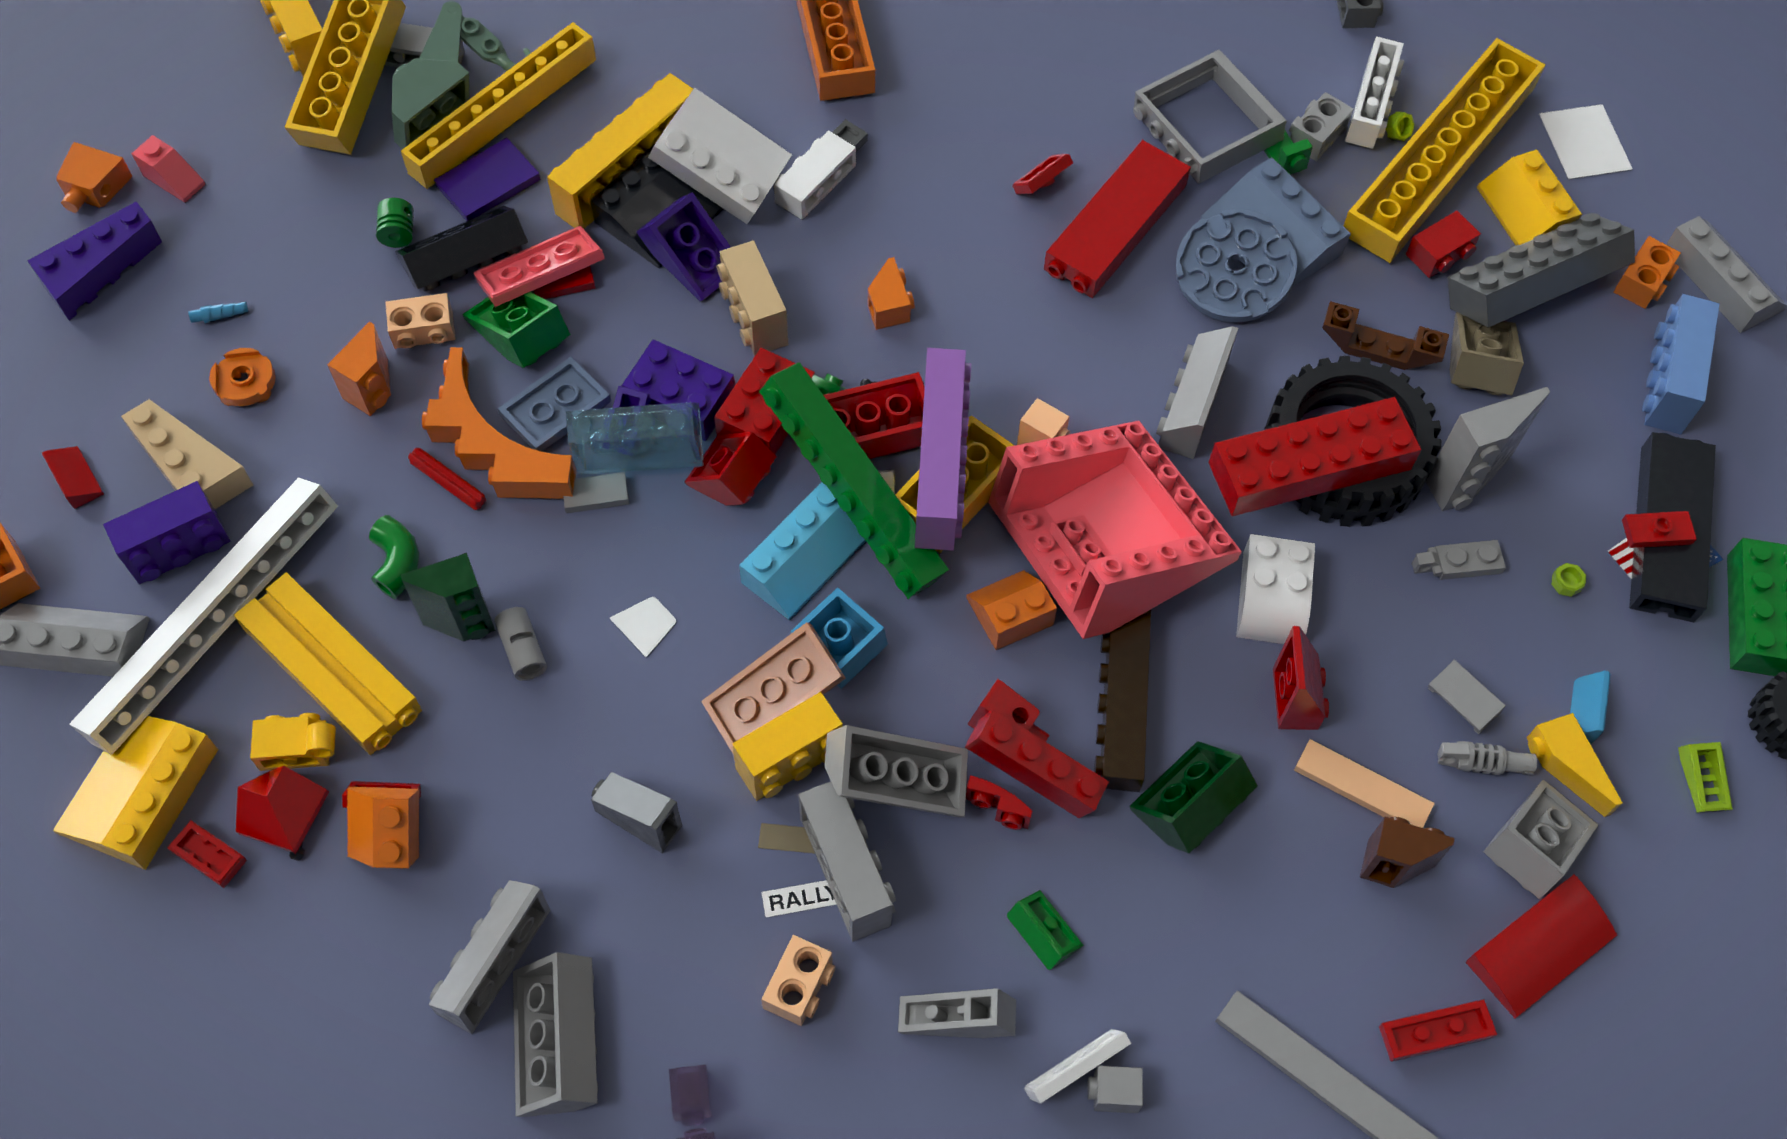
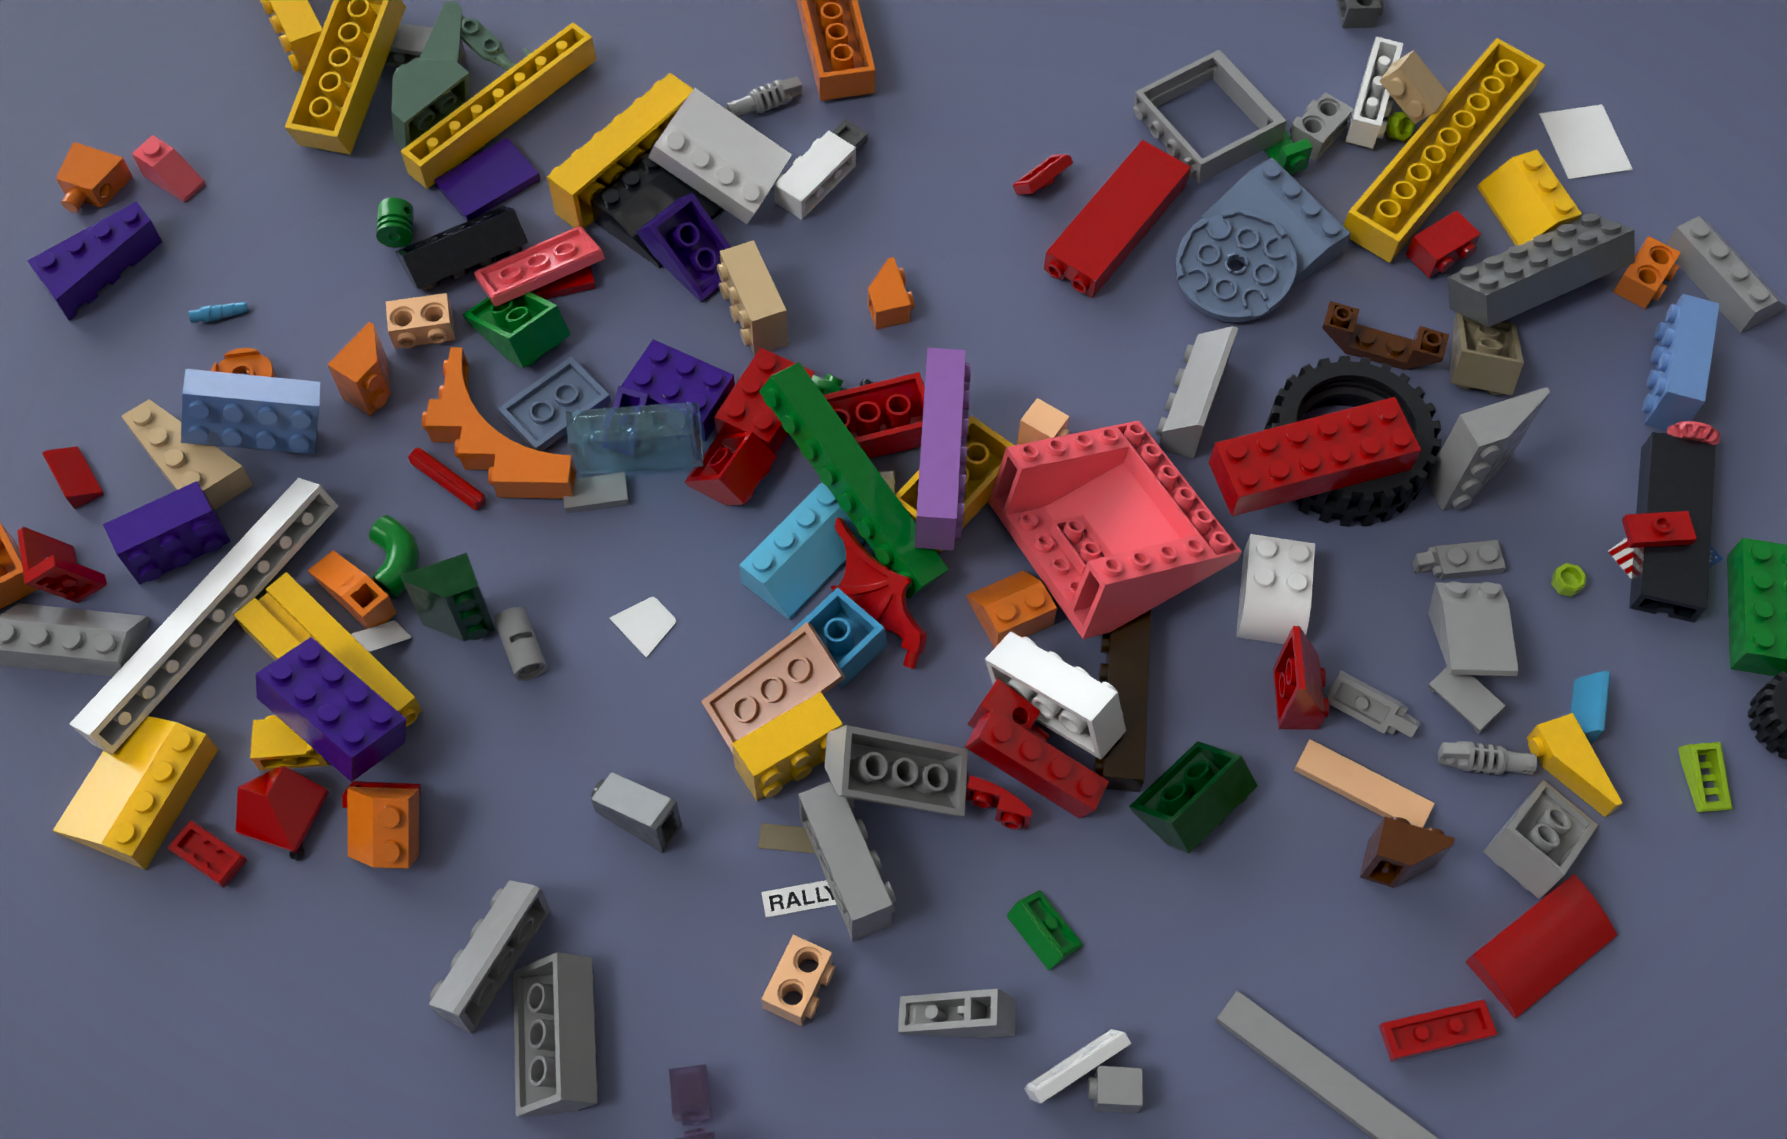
(53, 567): none -> red bracket
(249, 411): none -> medium blue brick
(331, 708): none -> dark purple brick
(353, 590): none -> orange slope
(381, 636): none -> white sticker
(766, 97): none -> light grey hinge
(880, 594): none -> red animal
(1065, 695): none -> white brick
(1370, 706): none -> light grey hinge
(1414, 87): none -> tan brick
(1474, 628): none -> light grey slope
(1695, 431): none -> coral gear

